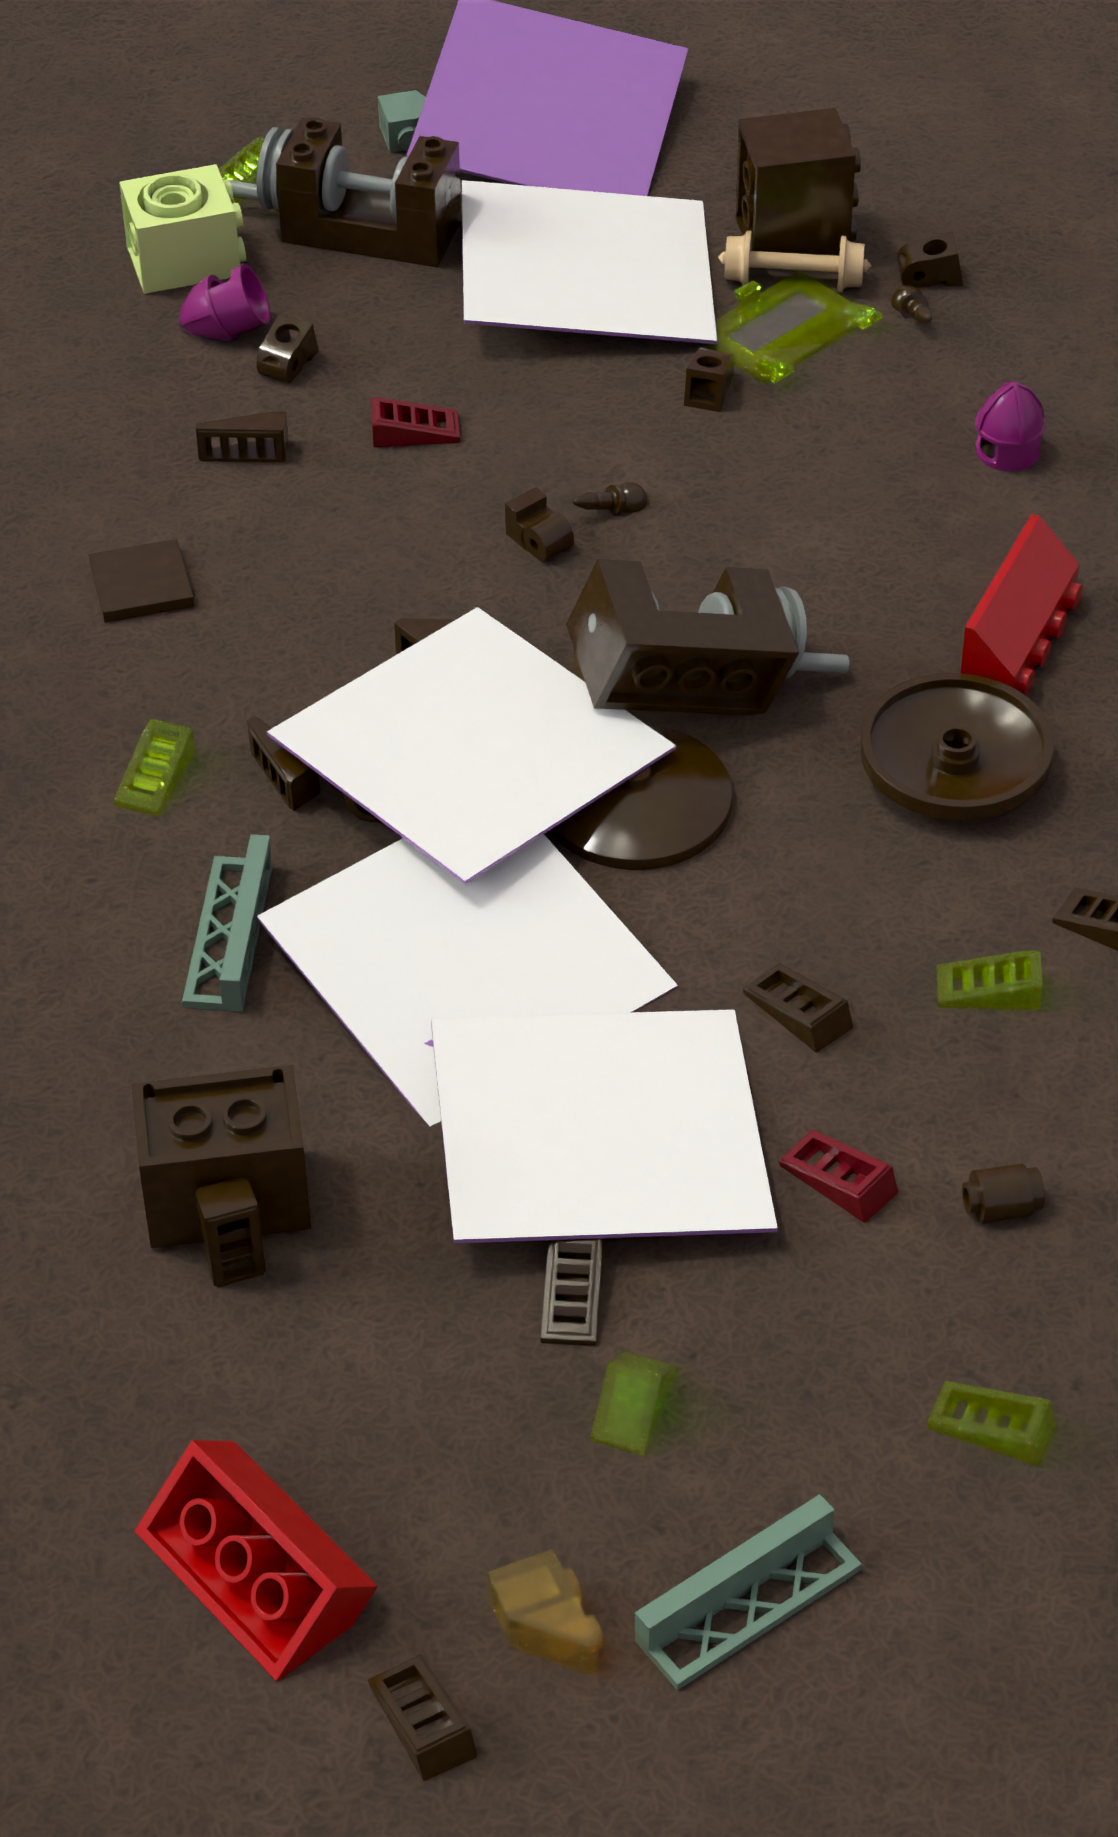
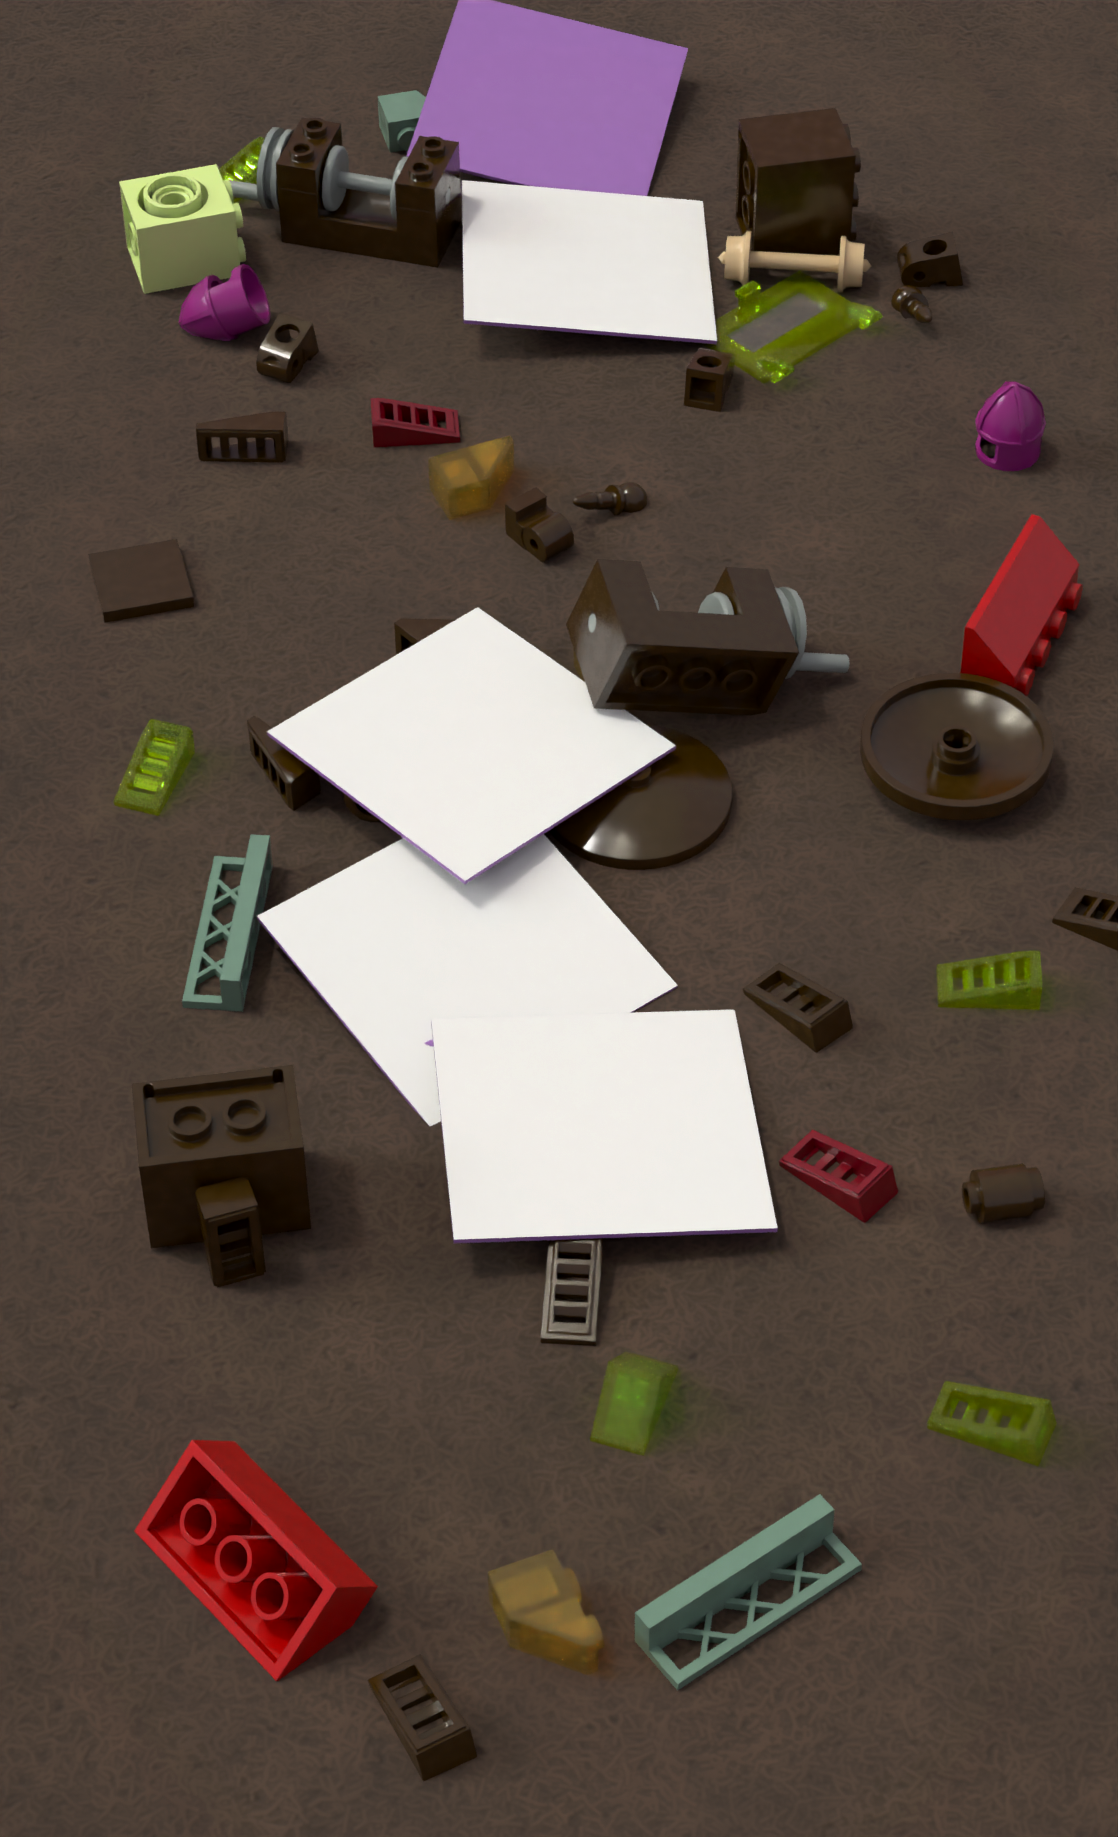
(471, 476): none -> clear yellow slope

